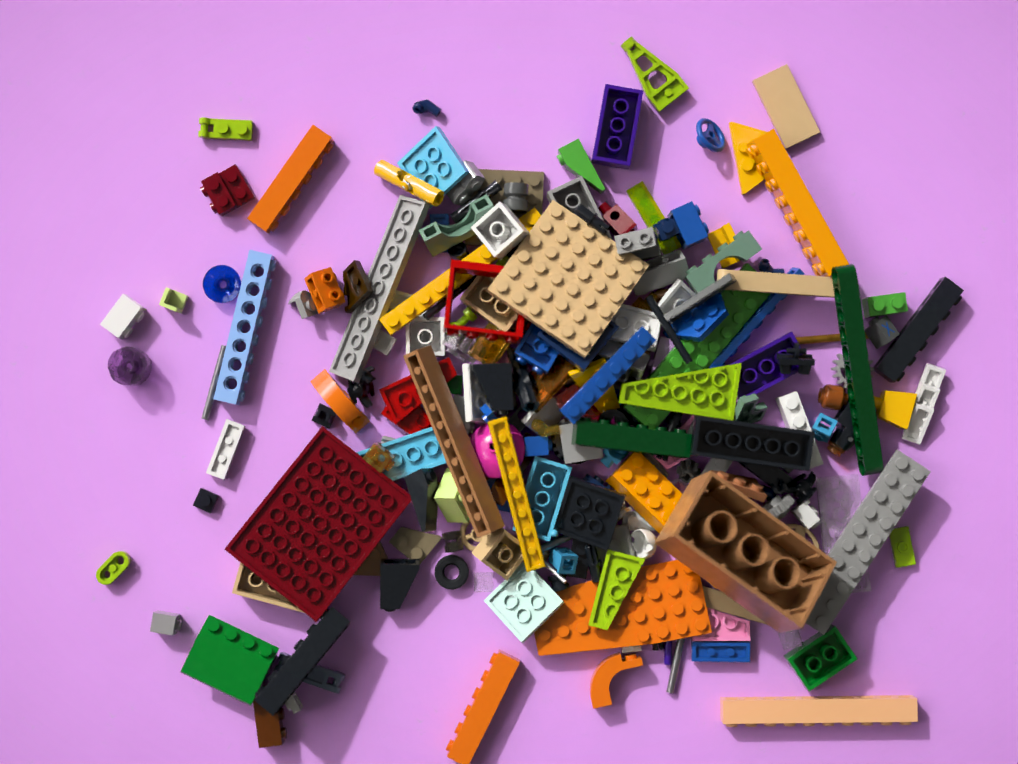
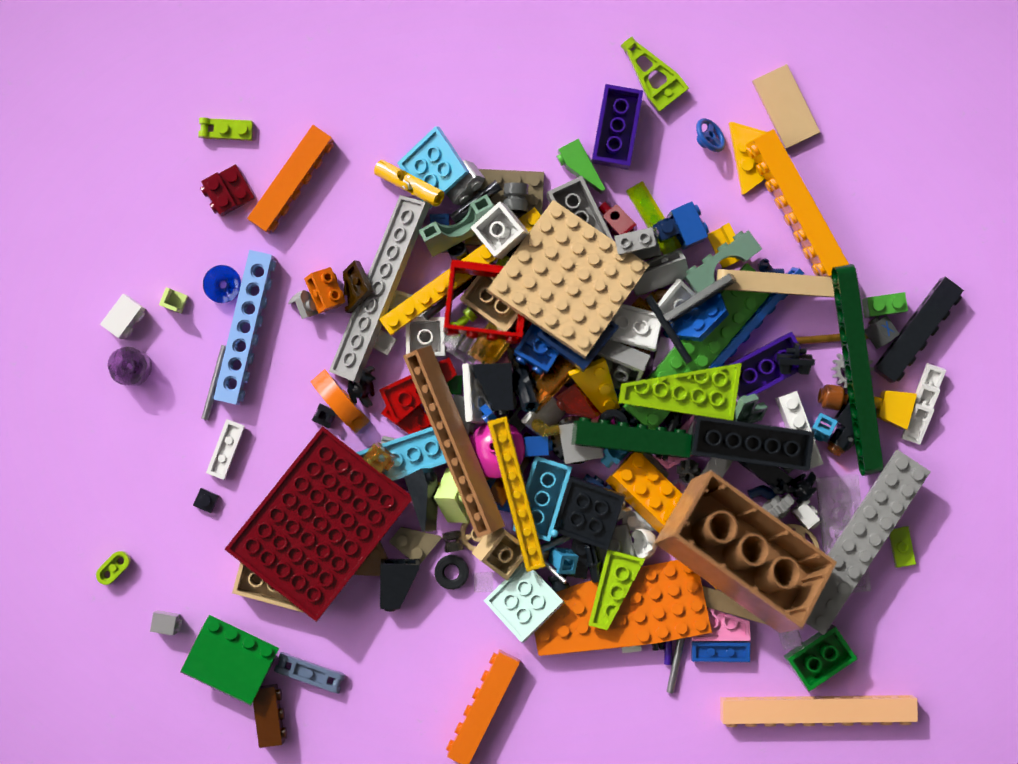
(294, 703): white plate -> none
(302, 661): black brick -> none
(426, 106): dark blue arm -> none
(591, 219): black axle -> none
(604, 673): orange arch -> none
(607, 375): blue plate -> none
(746, 485): nougat wing -> none

